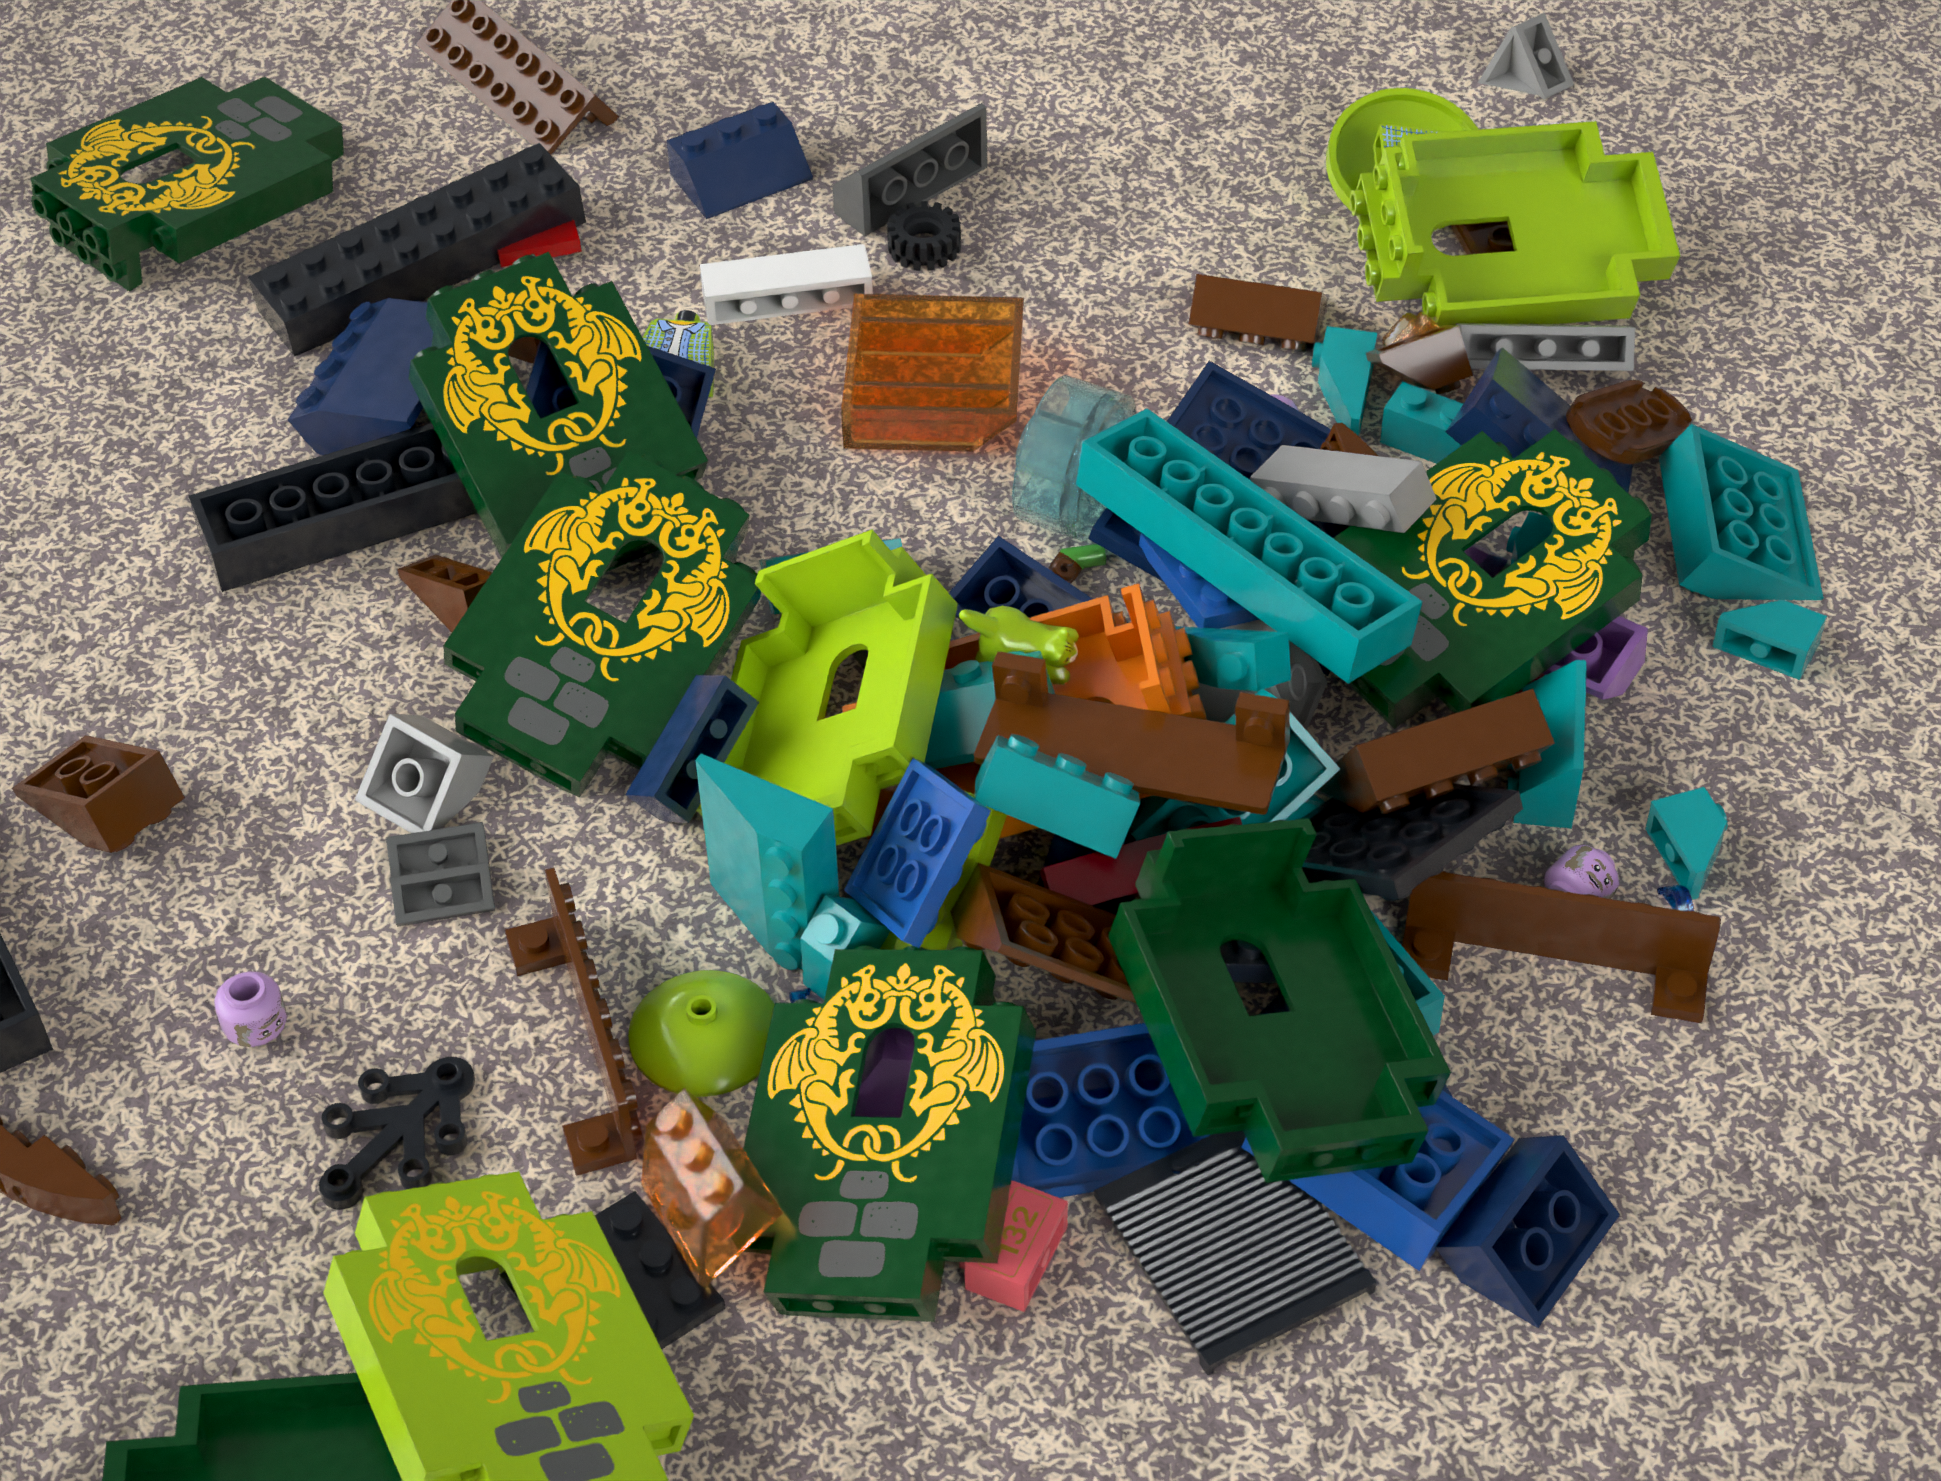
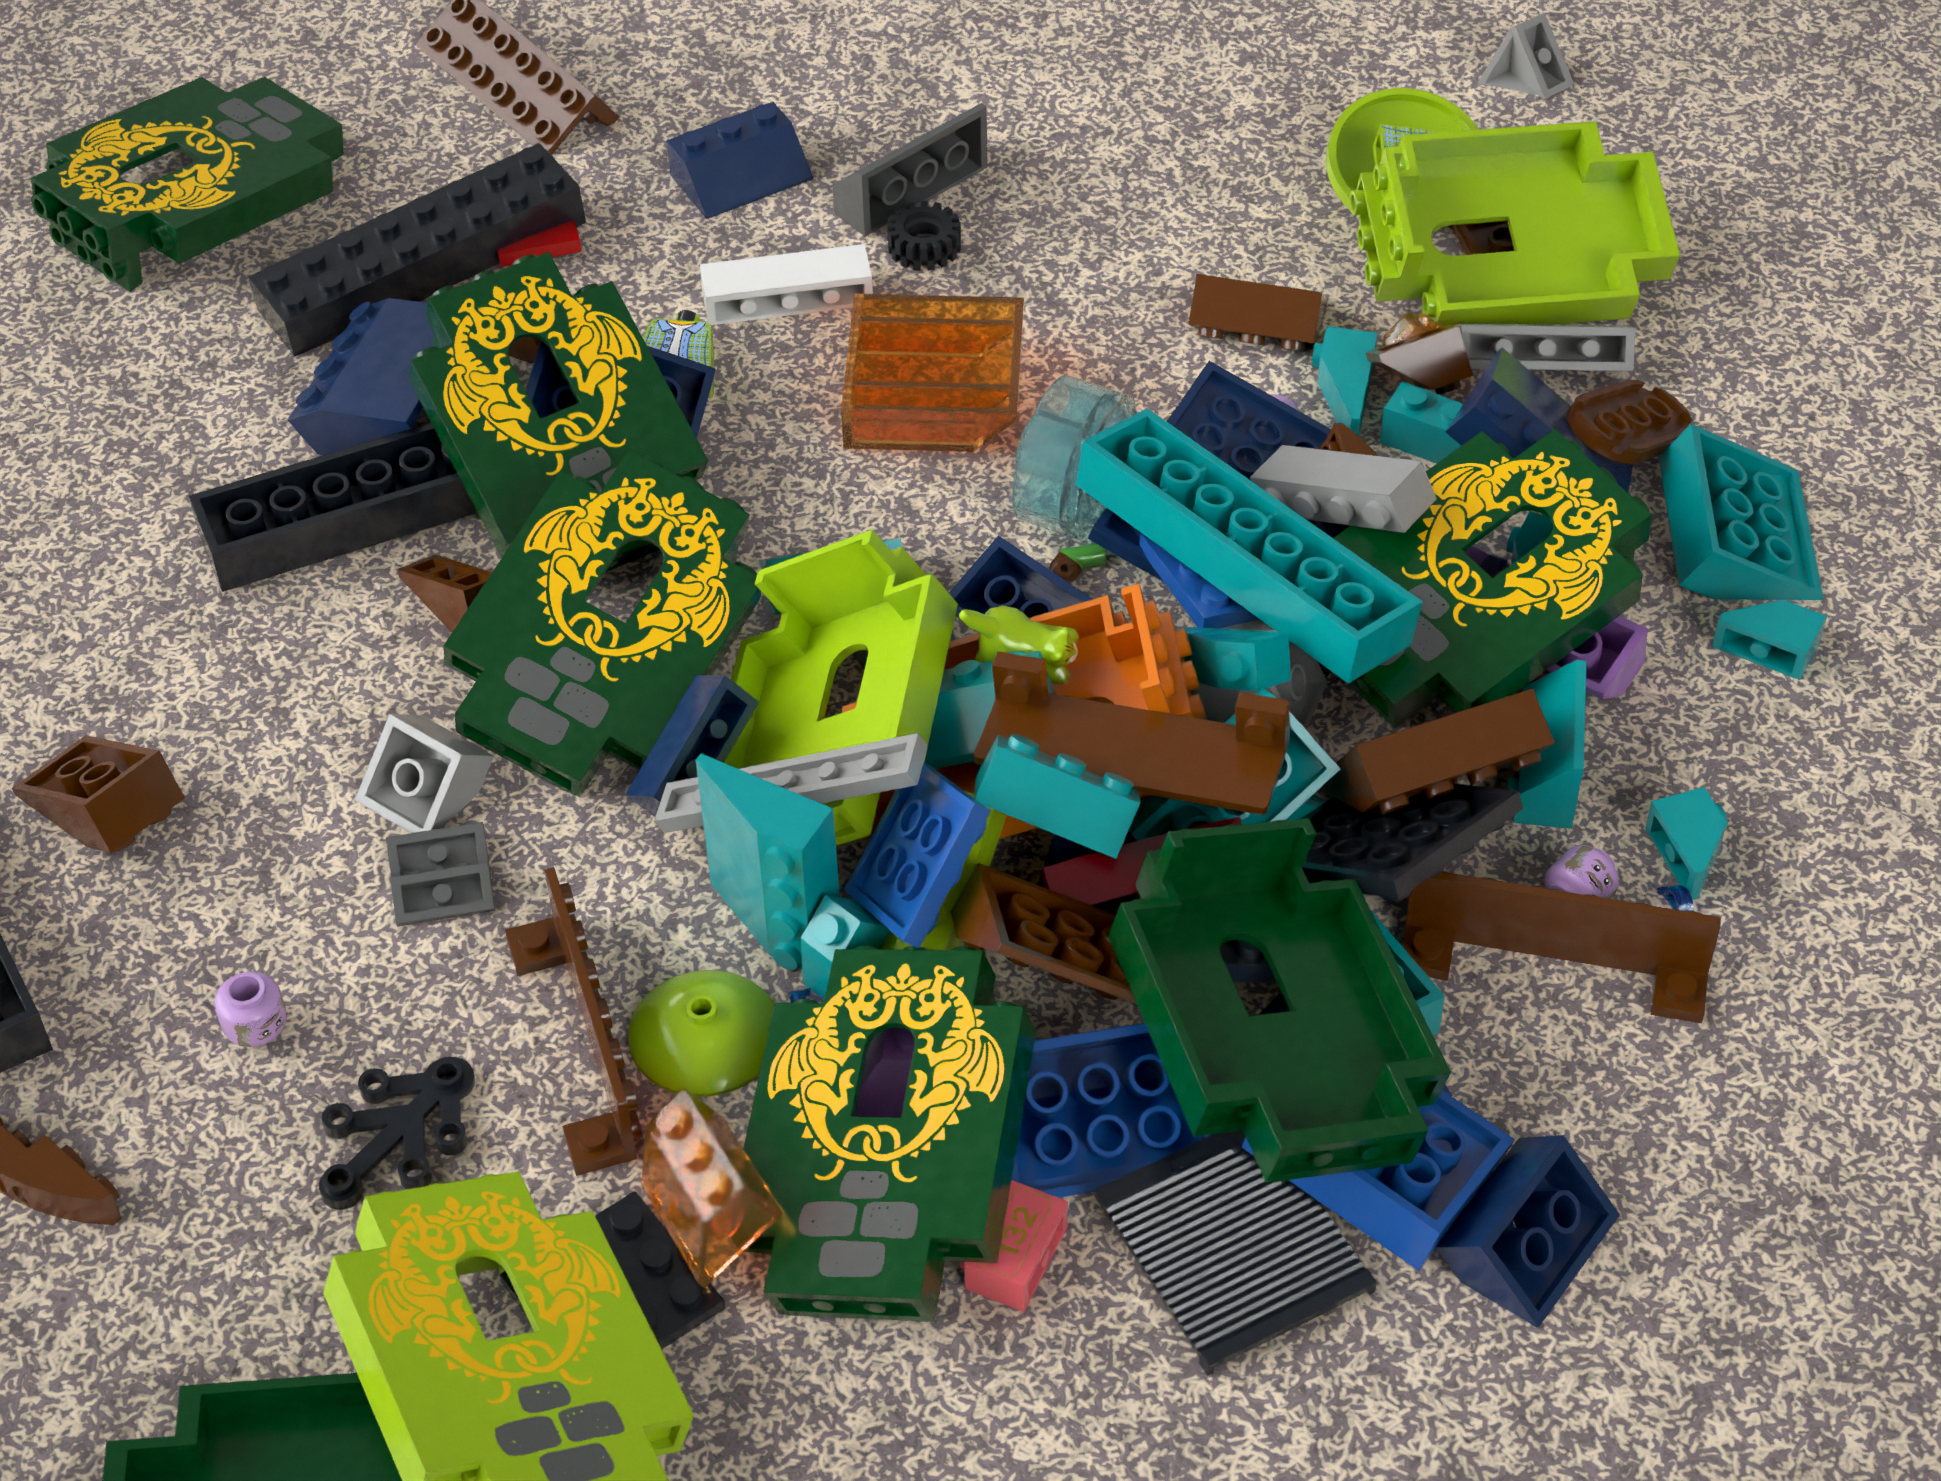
(817, 776): none -> light grey plate

